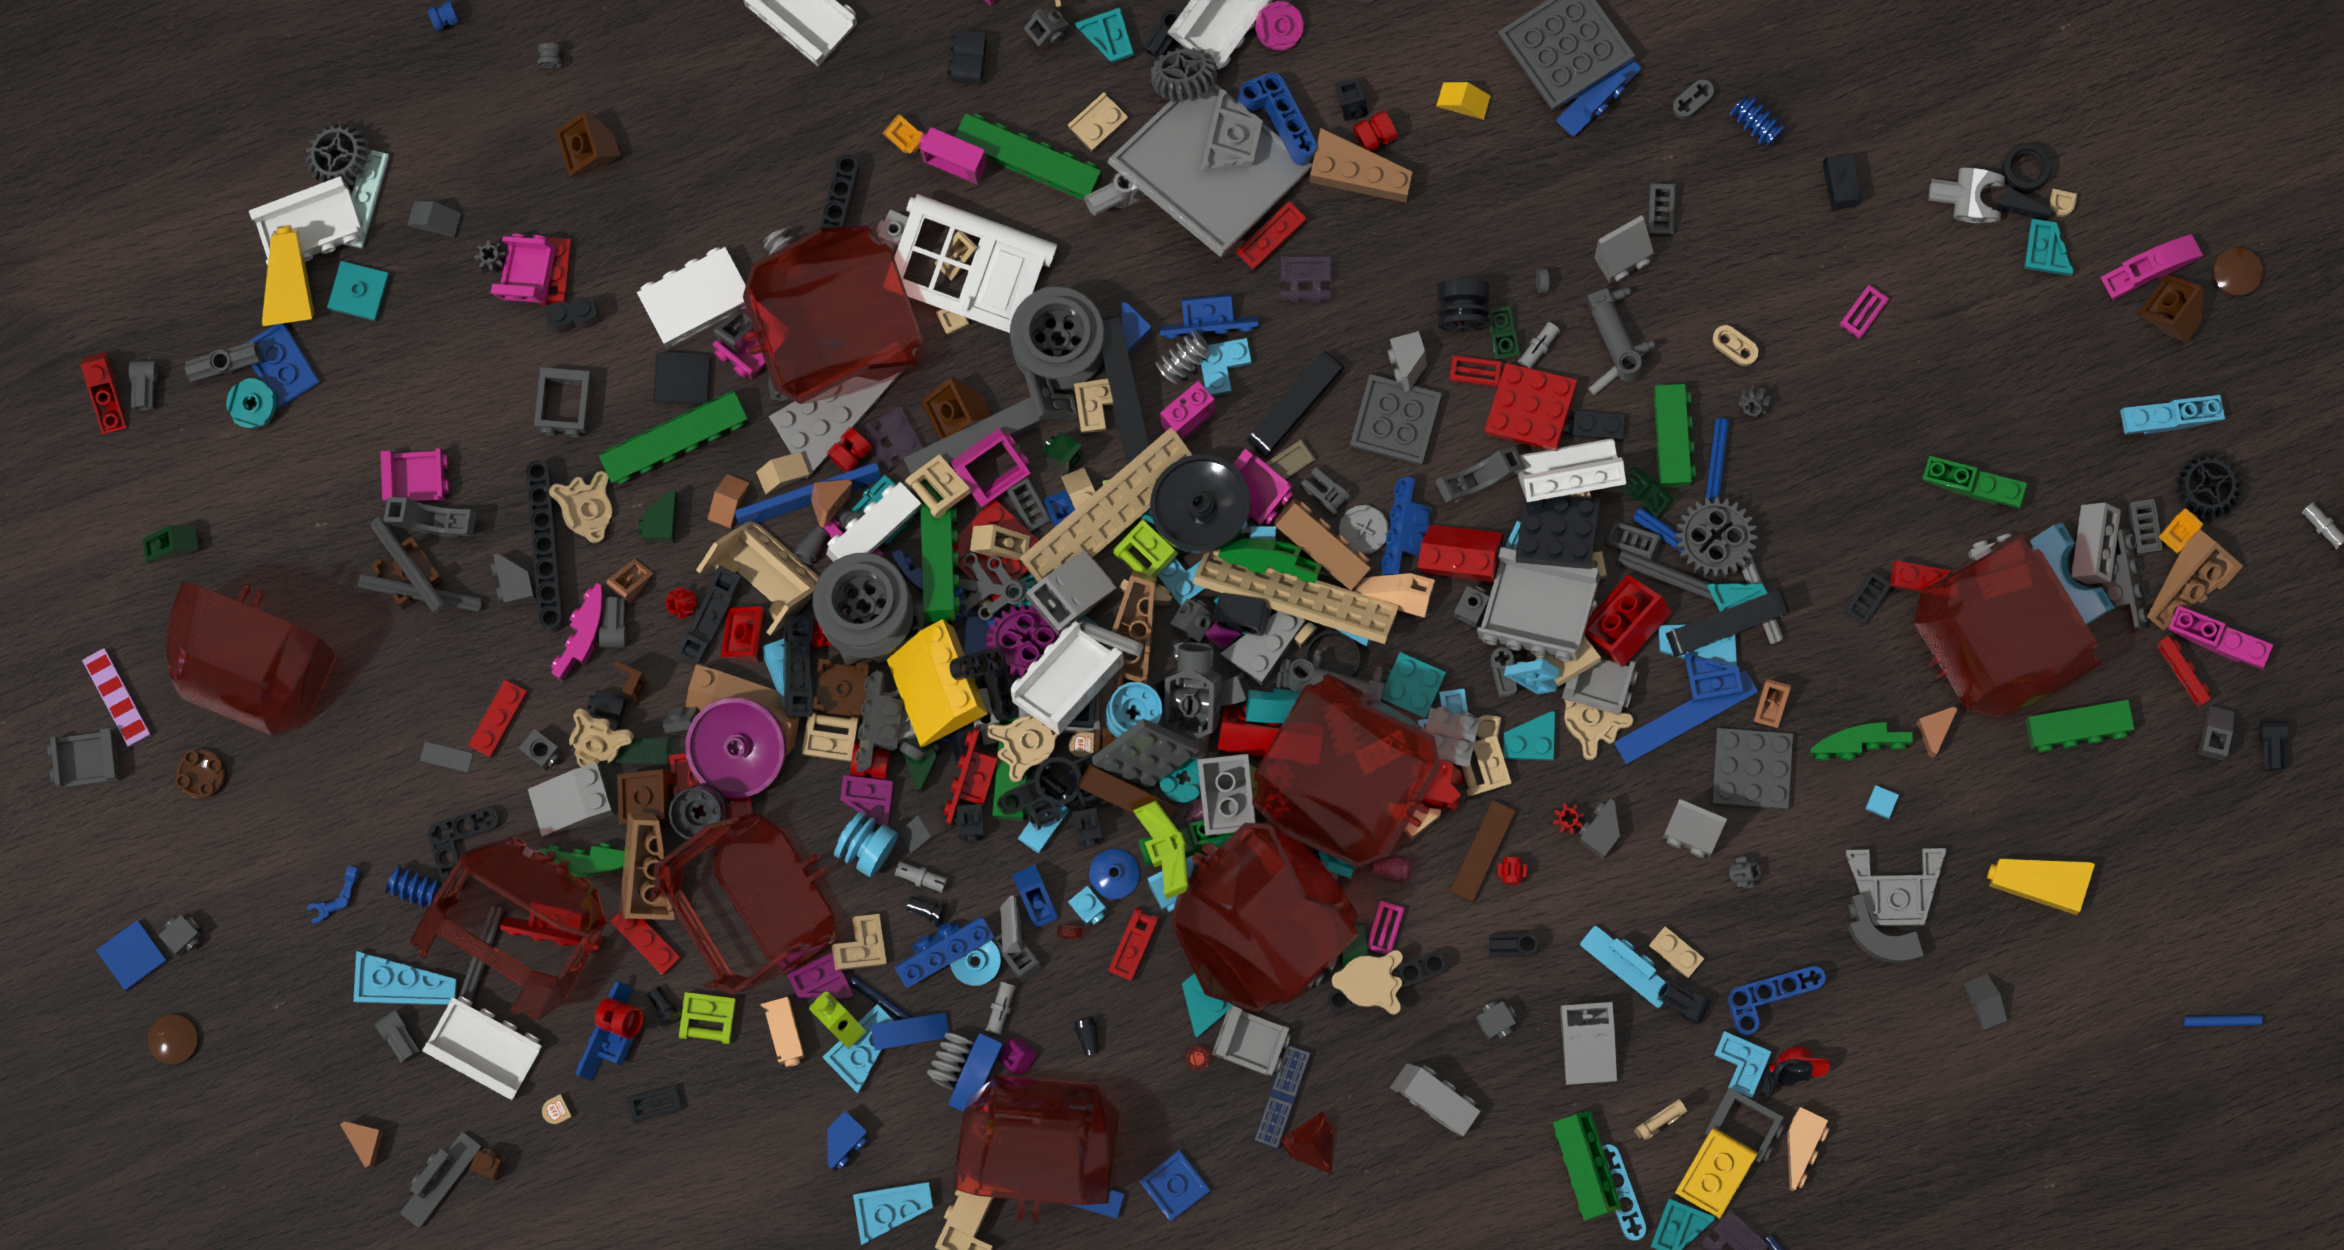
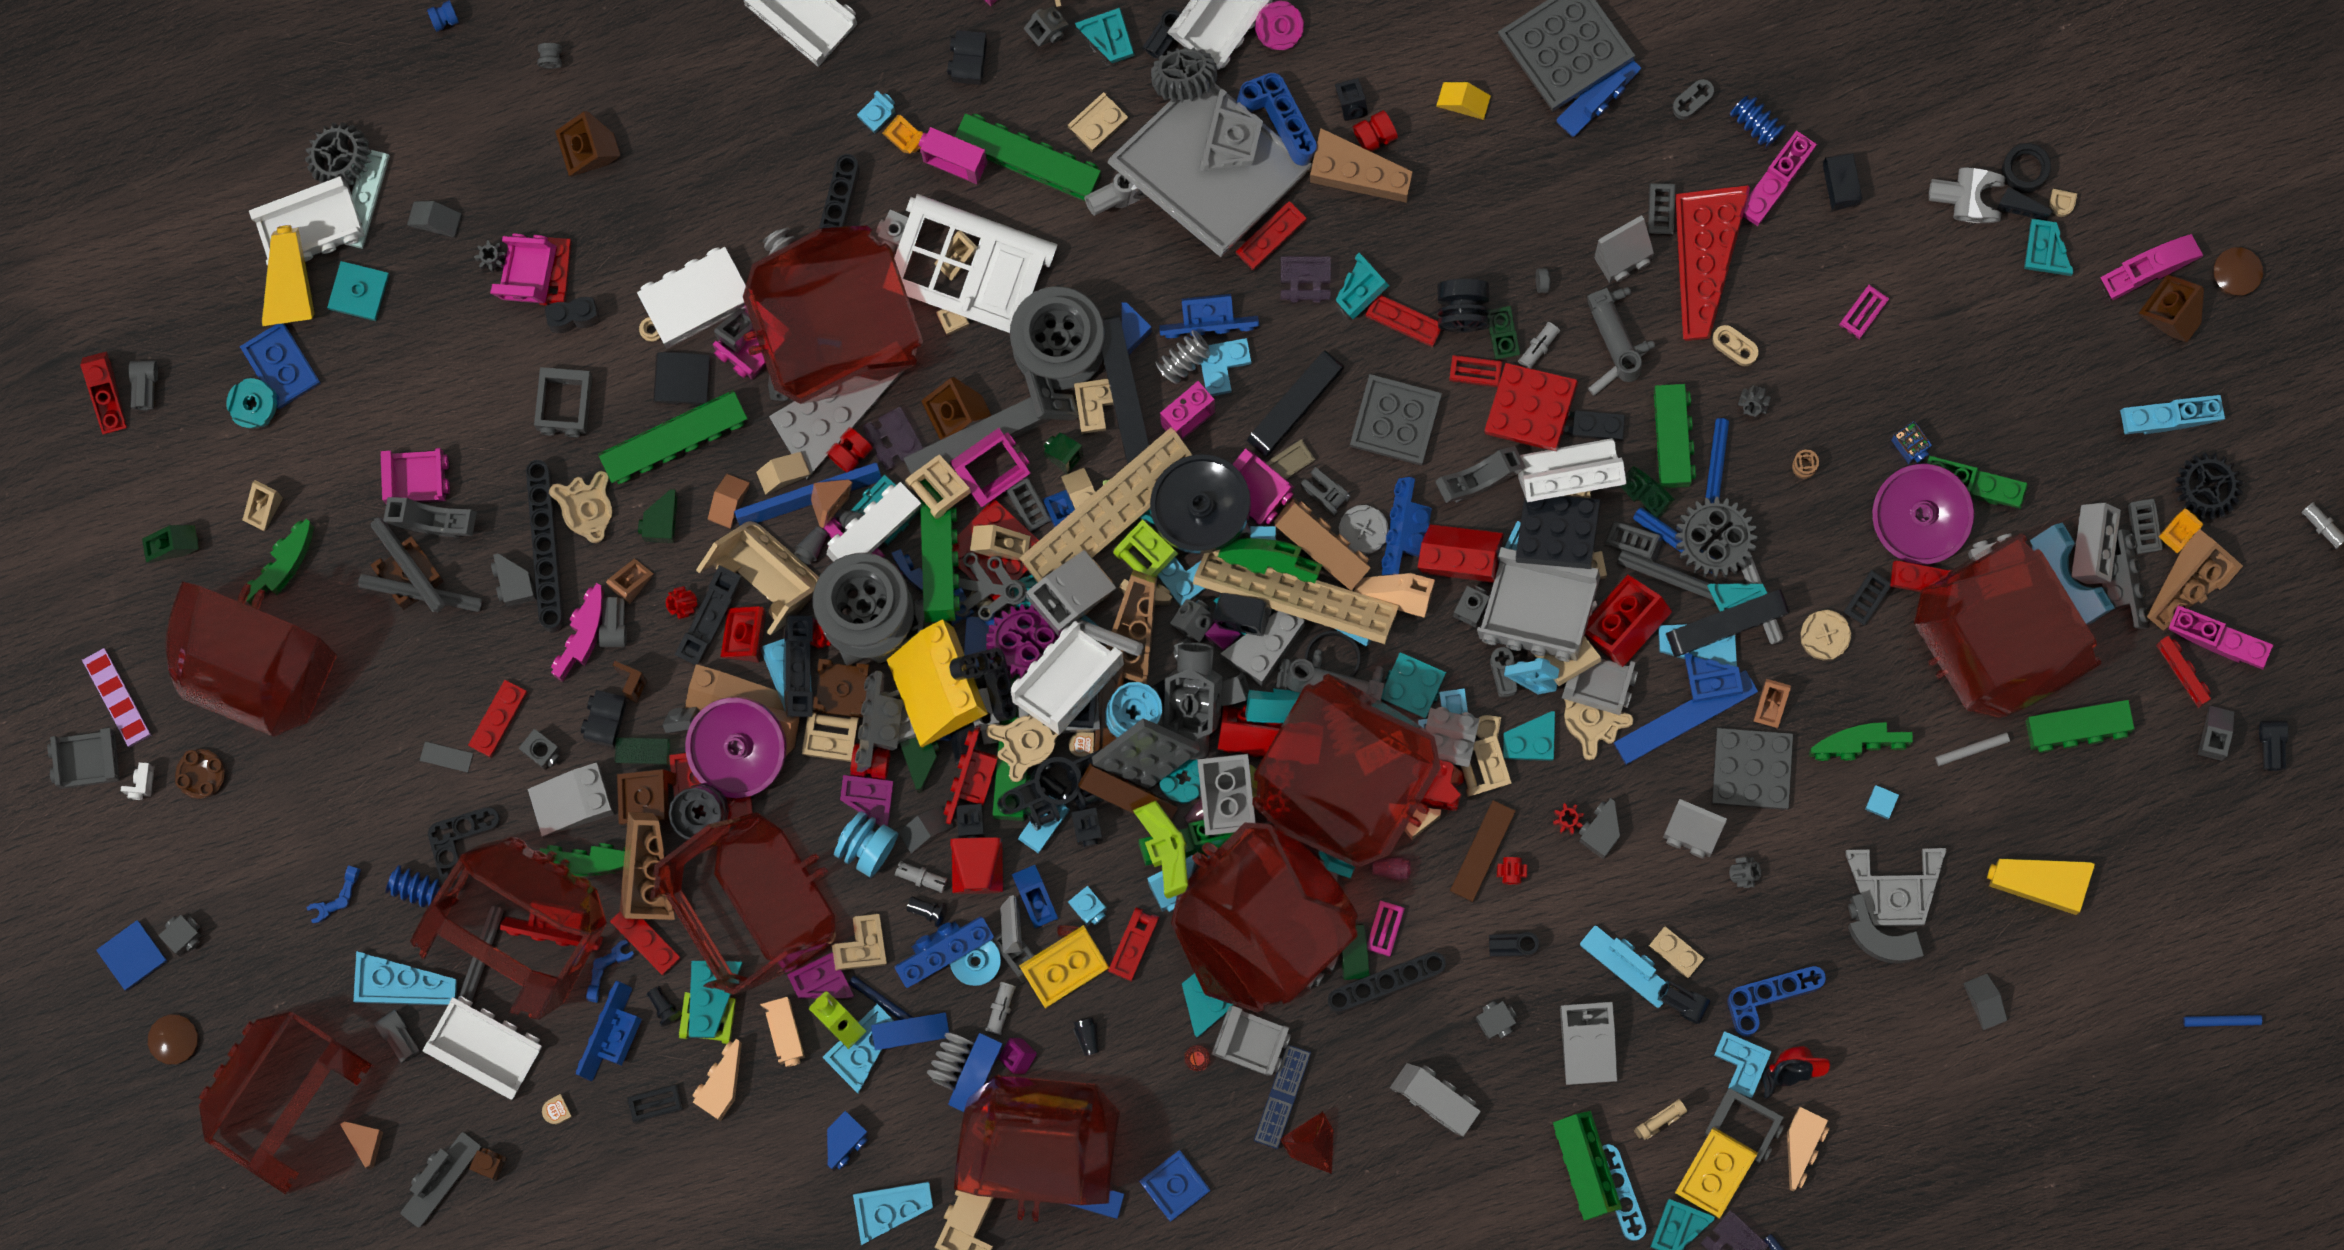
(143, 779): none -> white bracket
(237, 358): dark grey piece -> none
(237, 1073): none -> clear red windscreen
(261, 505): none -> tan slope
(288, 555): none -> green slope
(595, 739): tan tile -> none
(601, 963): none -> blue piece
(618, 1018): red wheel -> none
(643, 329): none -> tan plate
(707, 1004): none -> teal wing
(720, 1089): none -> light nougat slope
(877, 111): none -> medium azure bracket
(911, 751): dark grey tile -> none
(977, 865): none -> red piece
(1064, 966): none -> yellow tile
(1118, 886): blue dish -> none
(1305, 634): tan tile -> none
(1360, 287): none -> teal wing
(1369, 981): tan tile -> none
(1404, 320): none -> red tile
(1409, 357): light grey slope -> none
(1706, 240): none -> red wing
(1778, 177): none -> dark pink slope
(1805, 468): none -> medium nougat wheel
(1825, 635): none -> tan tile
(1912, 443): none -> brick
(1923, 513): none -> magenta dish
(1934, 728): nougat slope -> none
(1972, 749): none -> light grey bar

